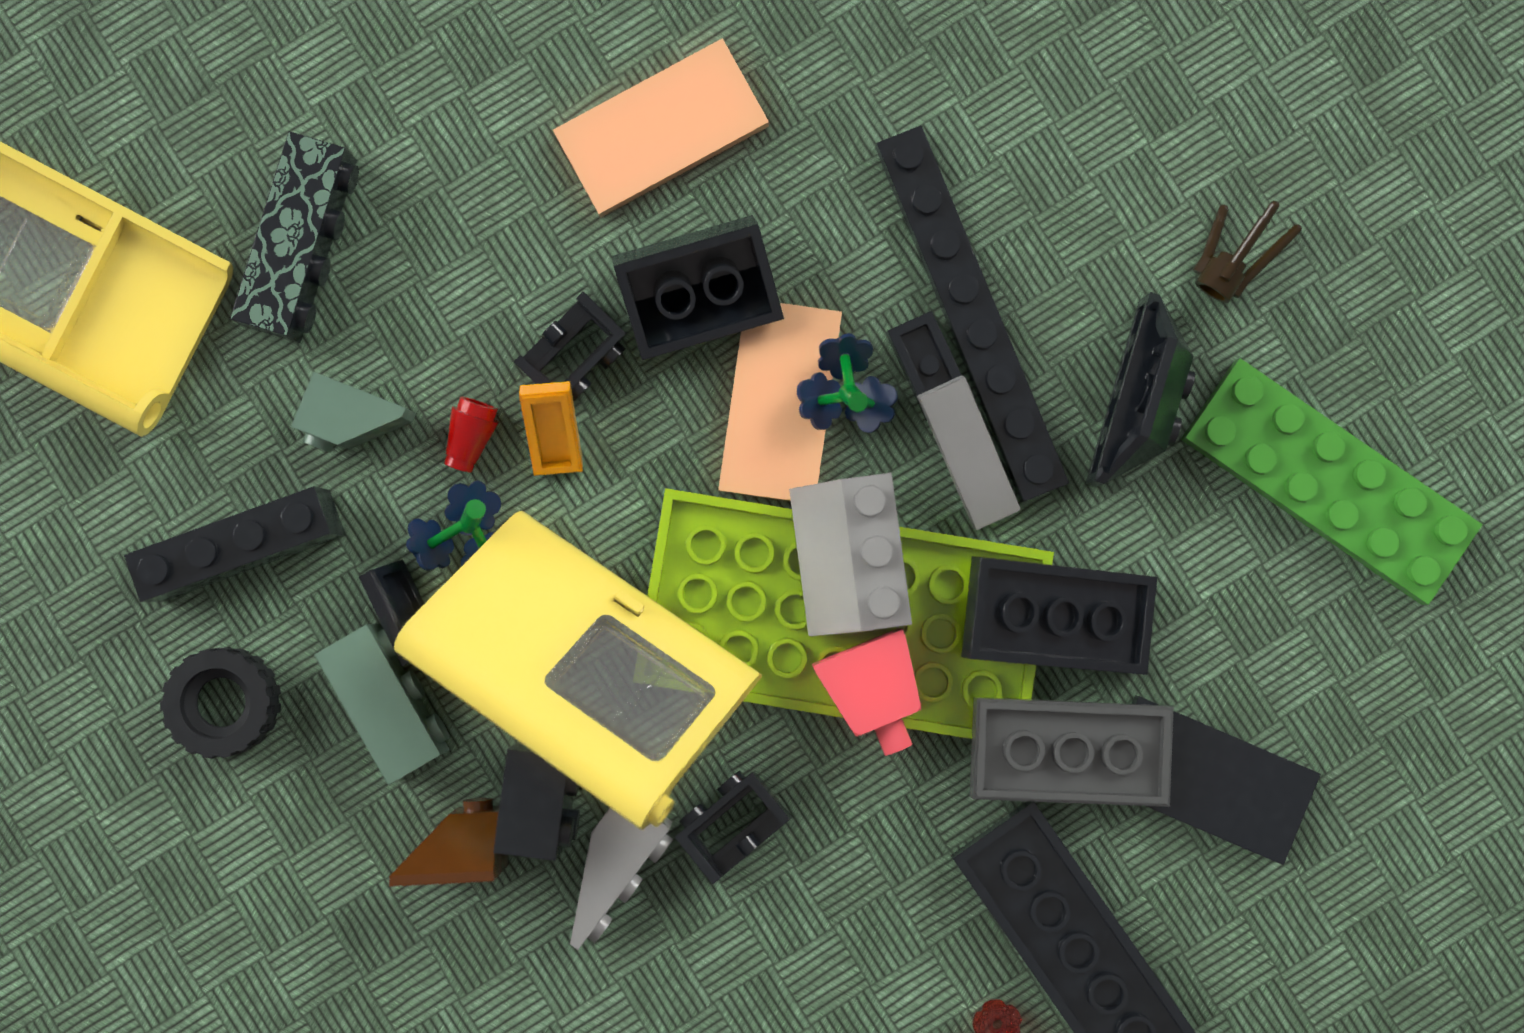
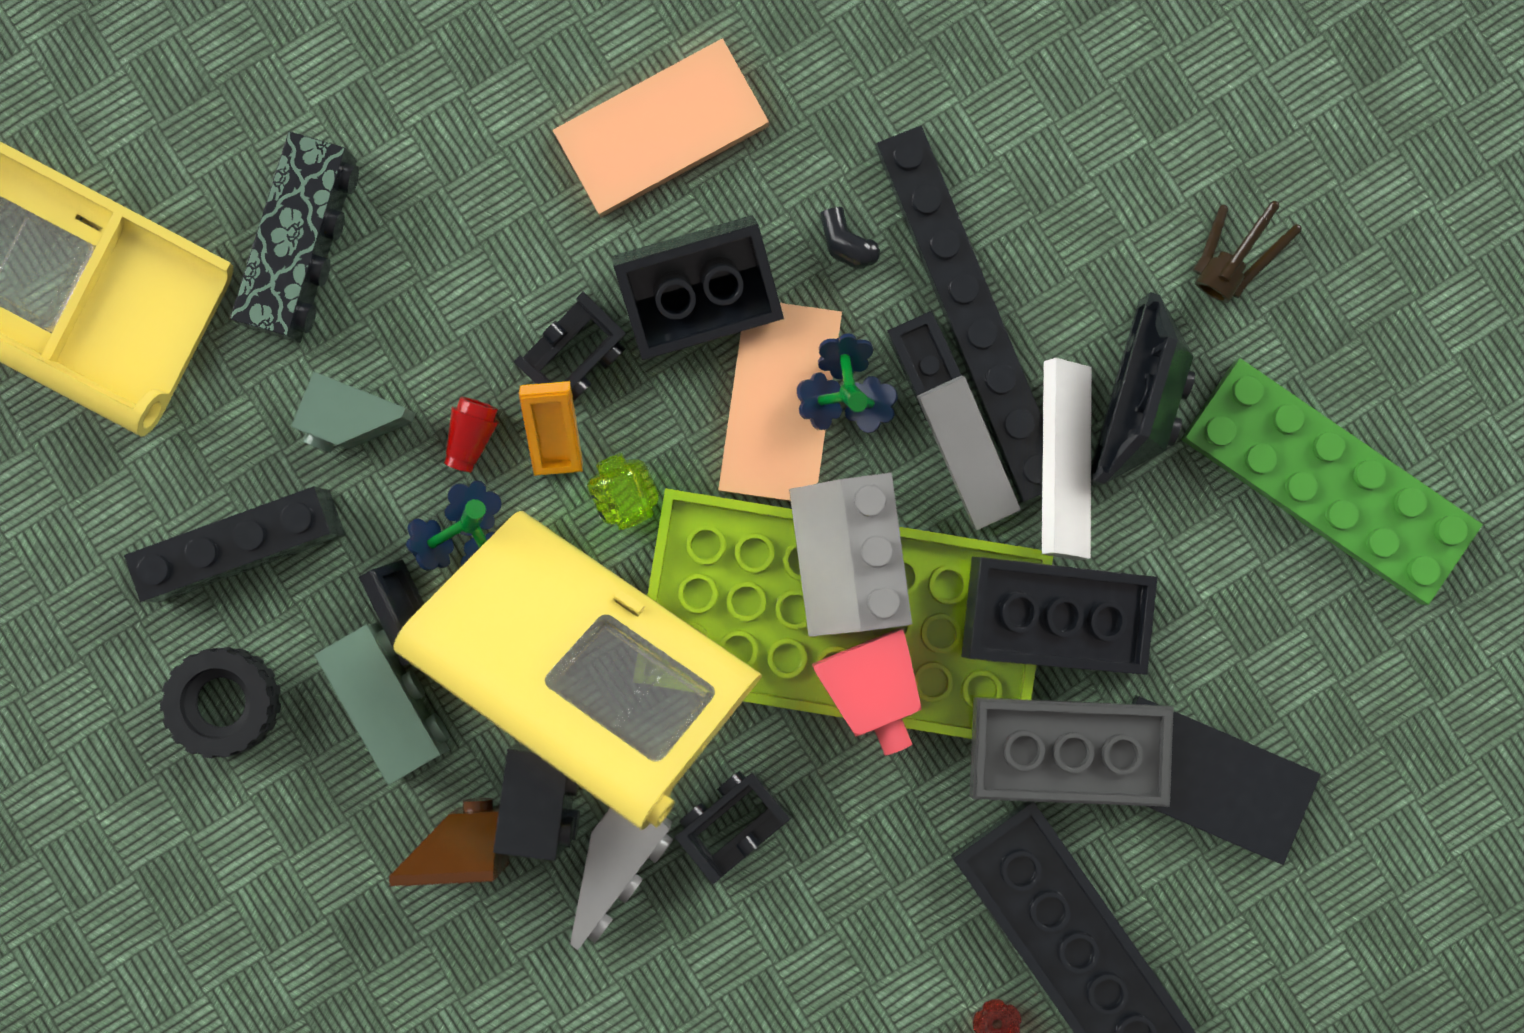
(623, 491): none -> clear neon green head
(845, 245): none -> black arm
(1066, 460): none -> white tile

